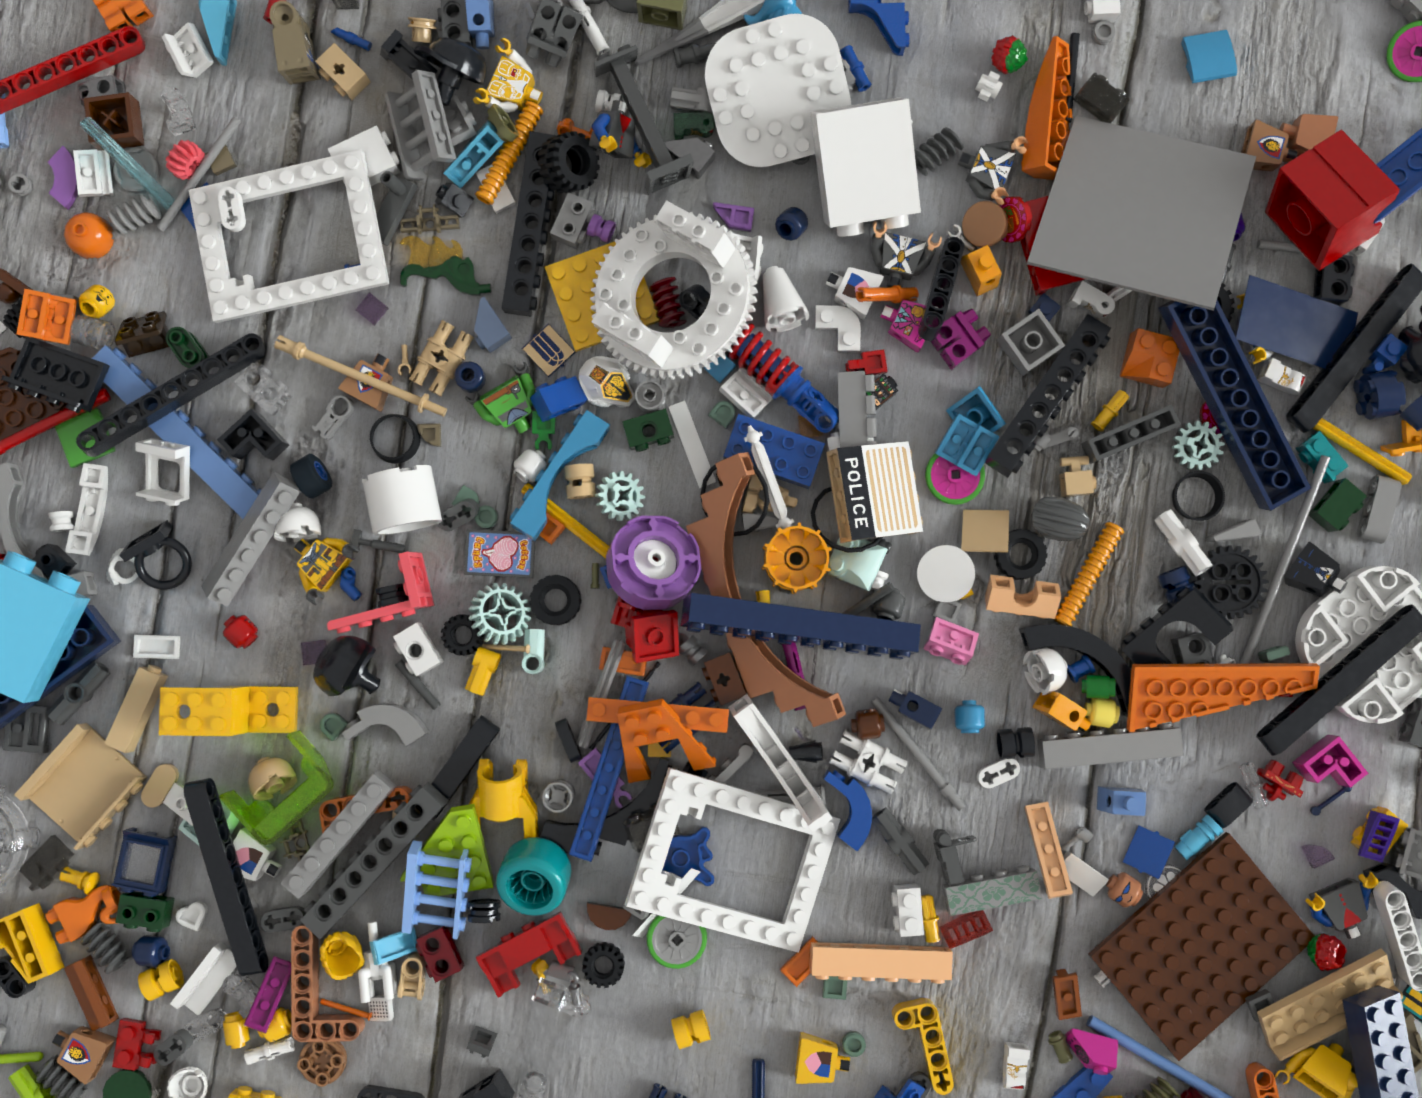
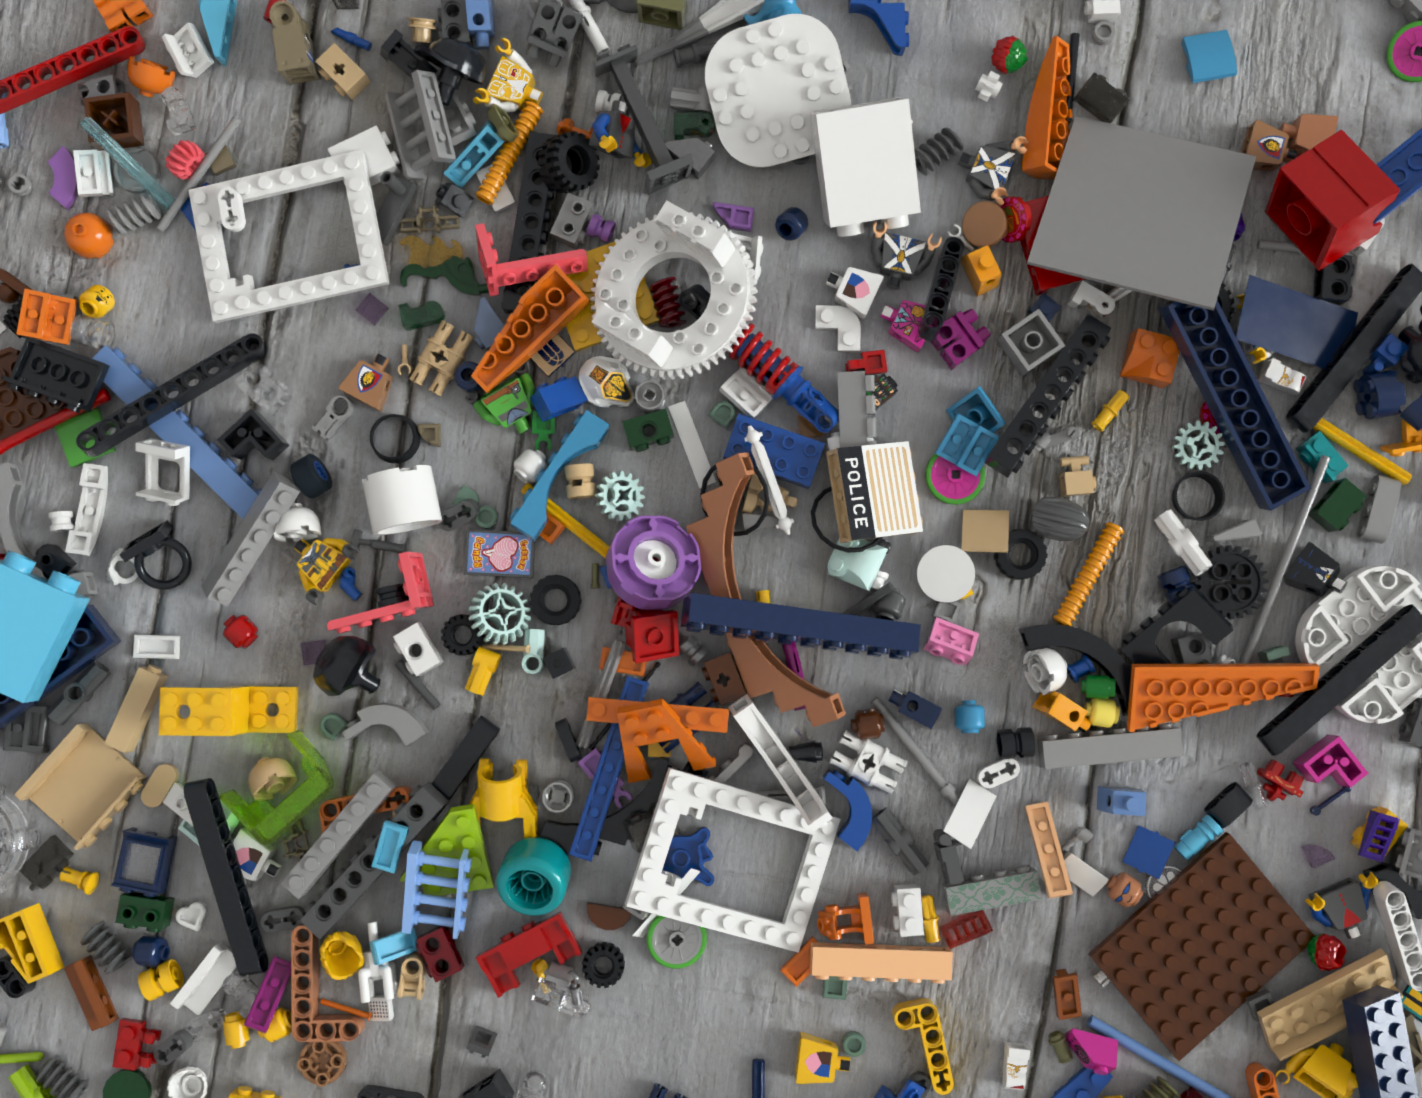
(81, 914): orange hips -> none
(83, 1052): medium nougat torso -> none
(143, 334): dark brown bracket -> none
(149, 76): none -> orange cylinder
(185, 346): dark green brick -> none
(269, 1050): white pin -> none
(300, 351): tan bar -> none
(389, 846): none -> medium azure tile
(421, 316): none -> clear green leg
(484, 910): black wheel -> none
(525, 269): none -> coral bracket
(534, 322): none -> orange wedge
(559, 663): none -> black brick
(690, 1029): yellow wheel -> none
(722, 370): dark azure slope -> none
(781, 301): white cone -> none
(801, 541): light orange piece -> none
(856, 68): blue pin -> none
(860, 920): none -> orange tile
(894, 294): orange pin -> none
(970, 813): none -> white sticker
(1040, 602): light nougat arch -> none
(1131, 434): dark grey brick -> none

